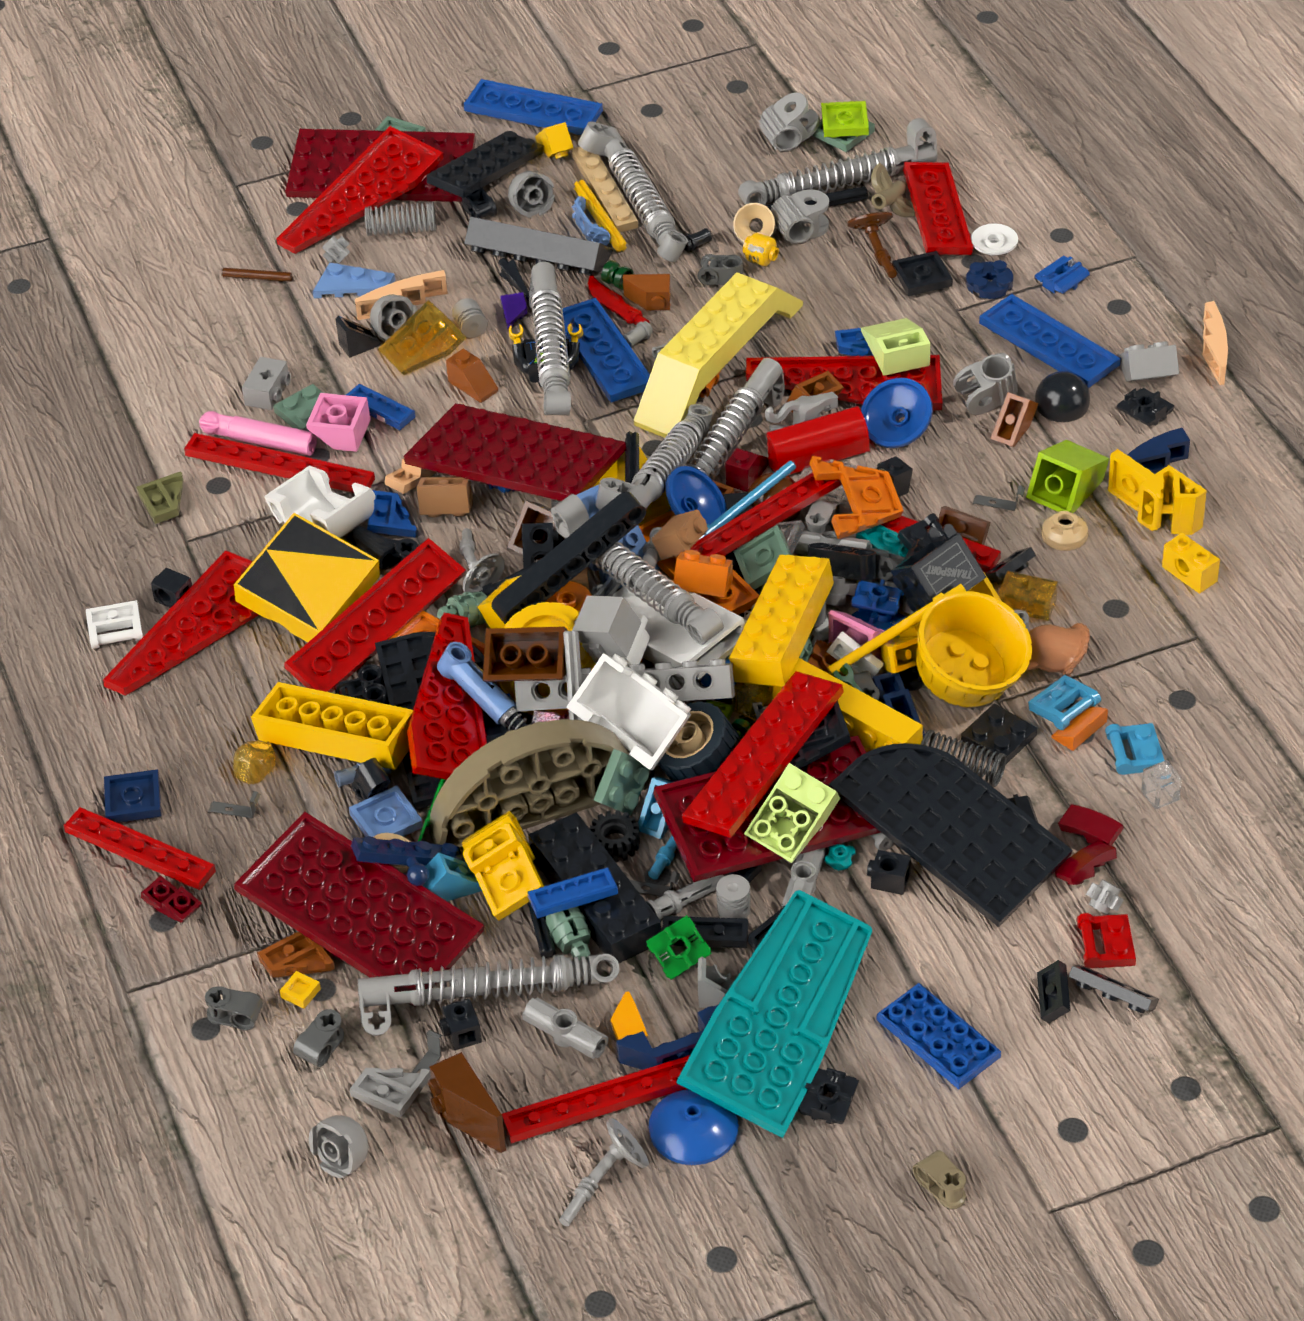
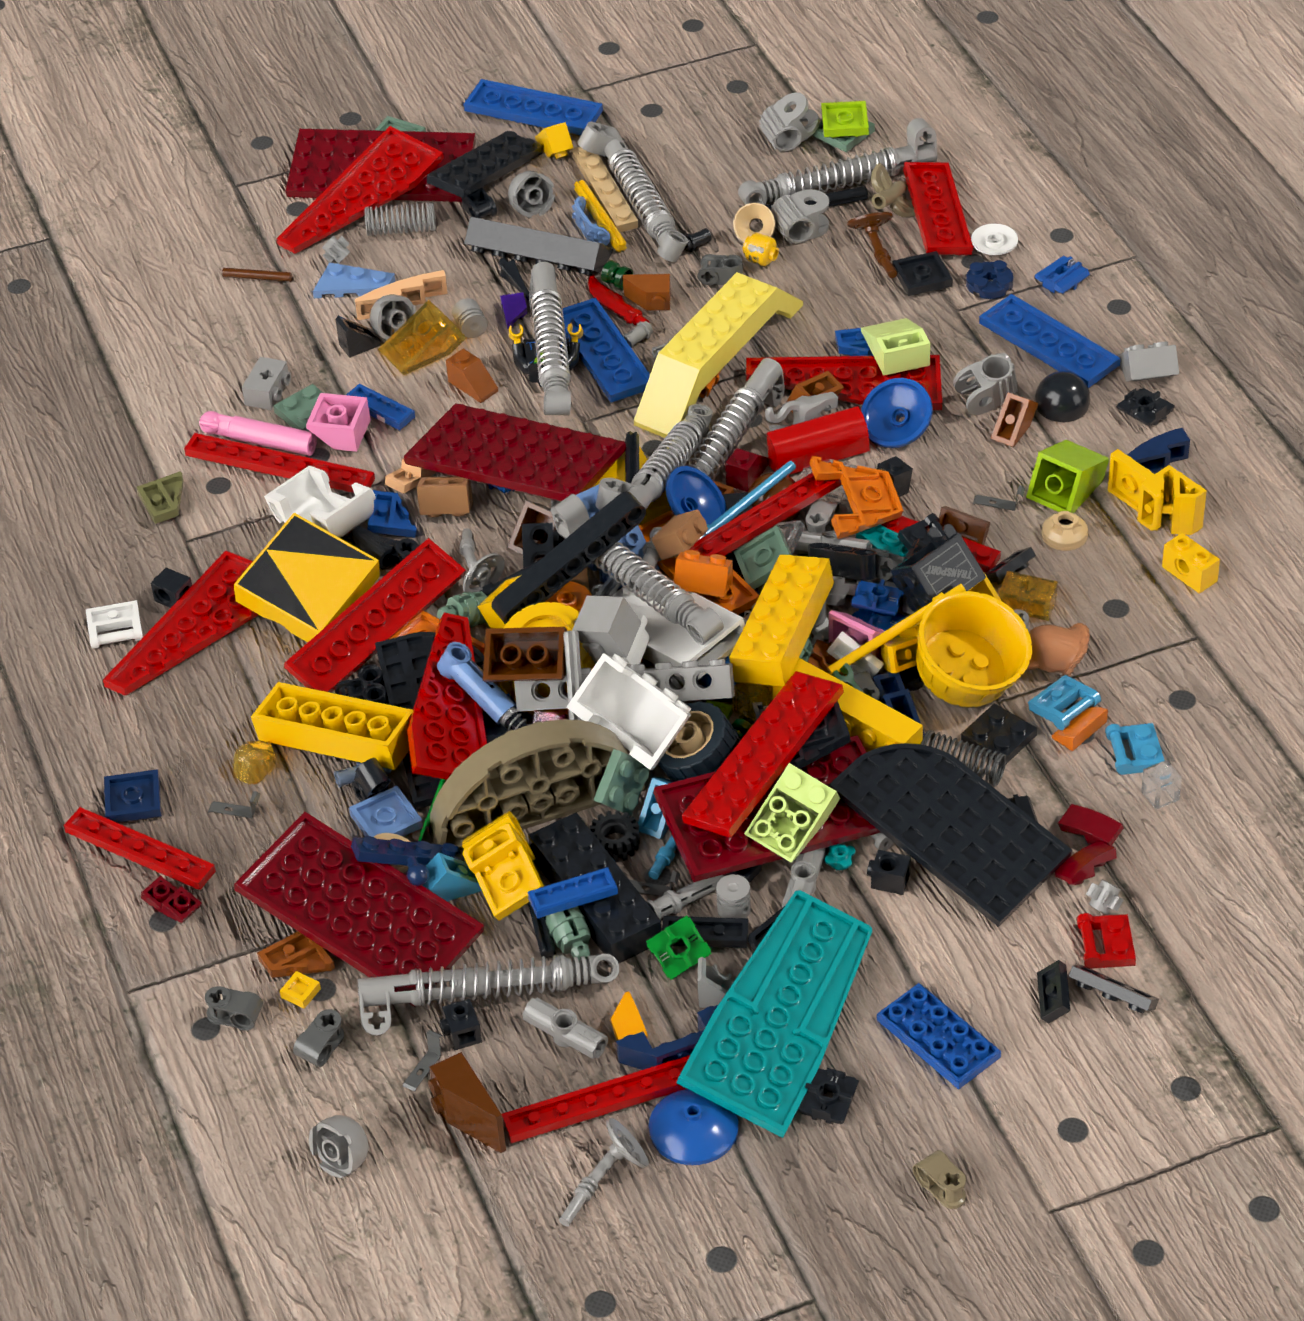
(390, 1088): light grey wing -> none
(1215, 342): light nougat slope -> none

